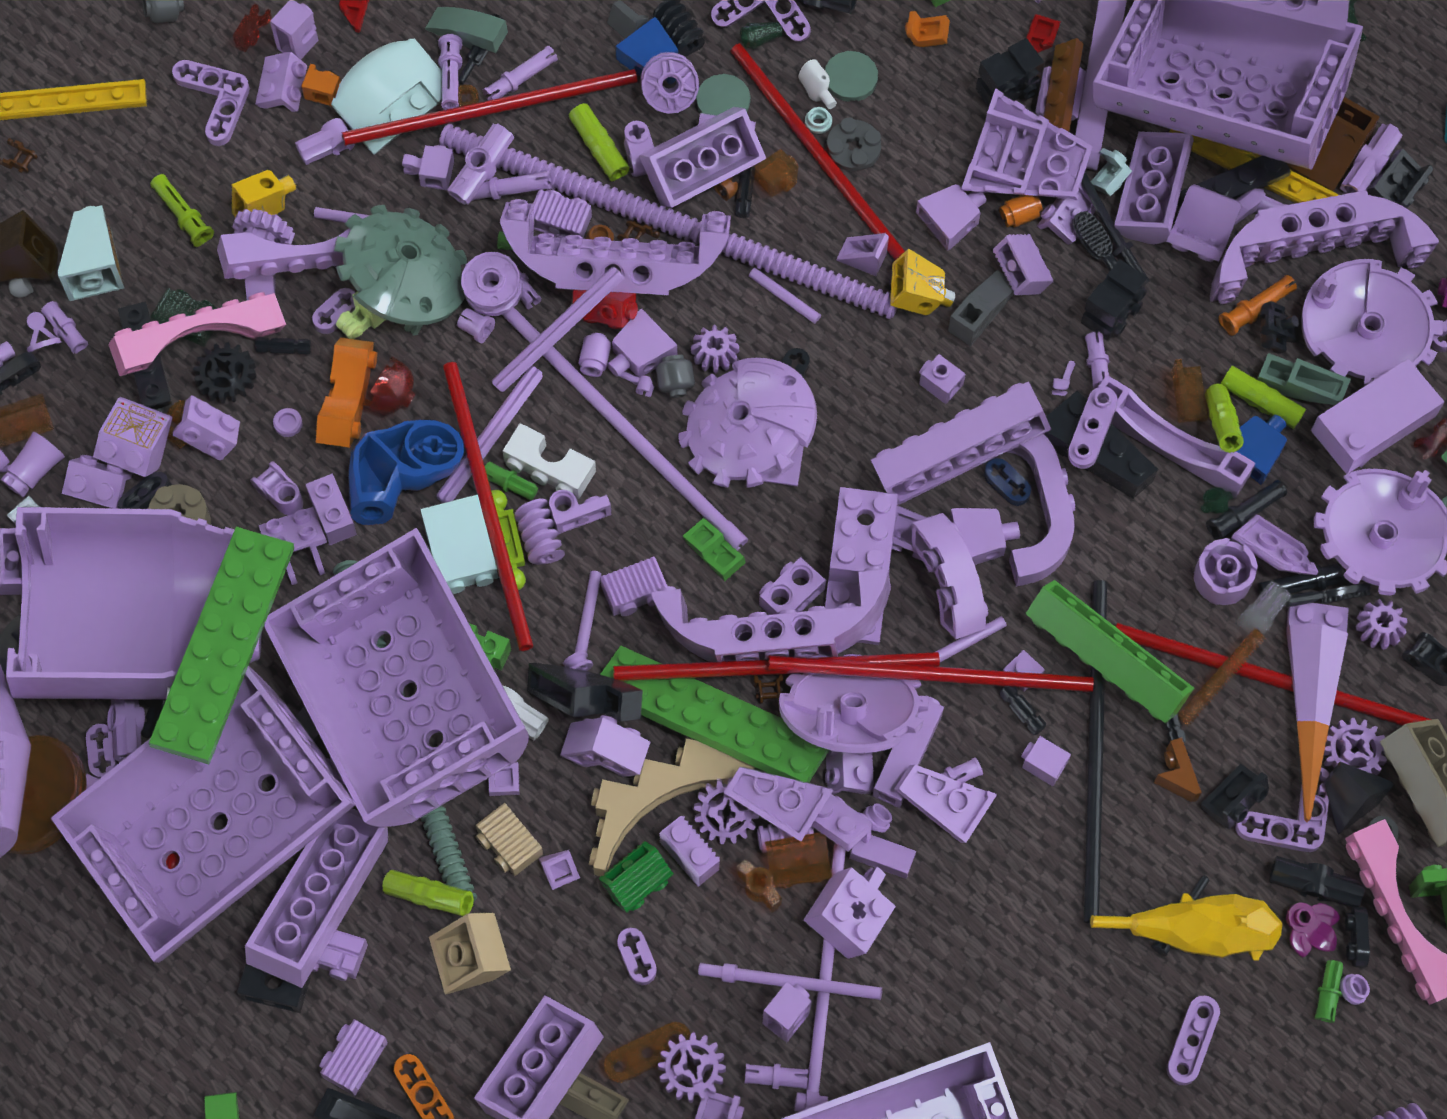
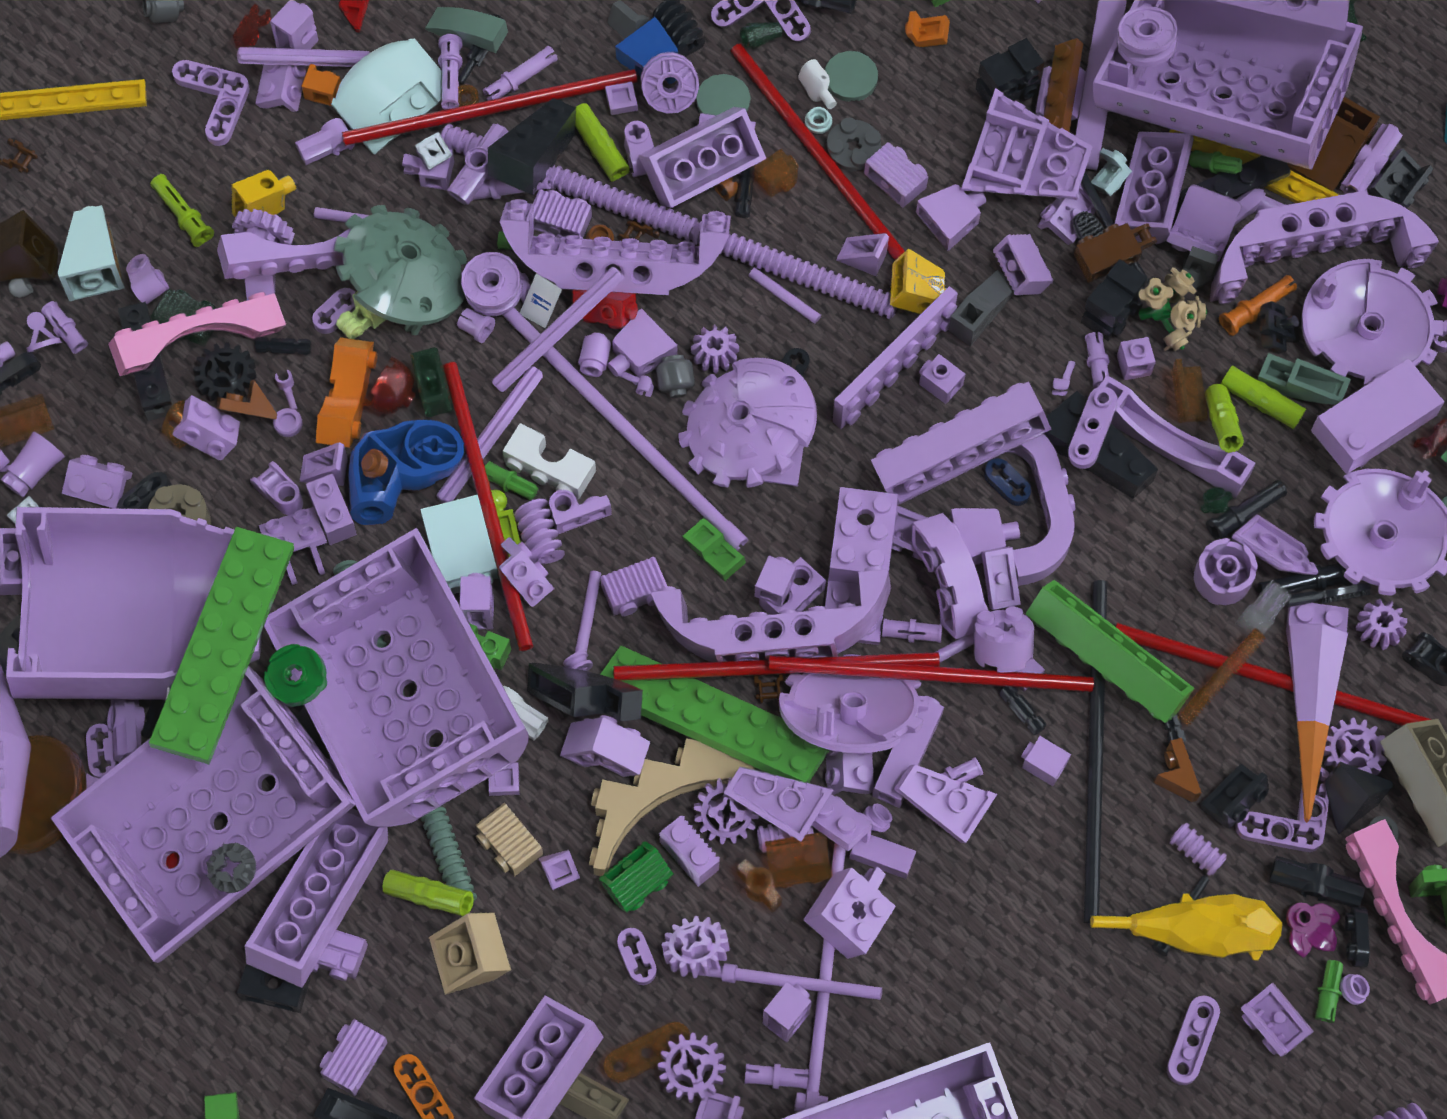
(133, 437): lavender slope -> none
(145, 280): none -> lavender piece
(242, 874): none -> dark grey gear
(256, 403): none -> dark orange slope
(280, 670): none -> green plate
(286, 386): none -> lavender hand
(287, 56): none -> lavender axle
(325, 462): none -> lavender slope
(374, 463): none -> dark orange plate
(431, 382): none -> clear green brick
(433, 151): none -> tile
(477, 600): none -> lavender brick
(524, 574): none -> lavender bracket
(532, 146): none -> black wedge
(540, 301): none -> white sticker
(621, 98): none -> lavender plate
(695, 947): none -> lavender gear
(775, 580): none -> lavender brick
(896, 174): none -> lavender brick
(899, 354): none -> lavender plate
(912, 630): none -> lavender pin
(1001, 578): none -> lavender plate
(1004, 639): none -> lavender brick
(1021, 210): orange brick -> none
(1043, 32): red tile -> none
(1100, 253): none -> reddish brown brick
(1136, 358): none -> lavender brick
(1147, 36): none -> lavender wheel
(1182, 315): none -> tan plant
(1198, 849): none -> lavender piece
(1200, 266): none -> dark grey tile
(1215, 162): none -> bright green axle
(1262, 444): blue torso -> none
(1276, 1020): none -> lavender bracket

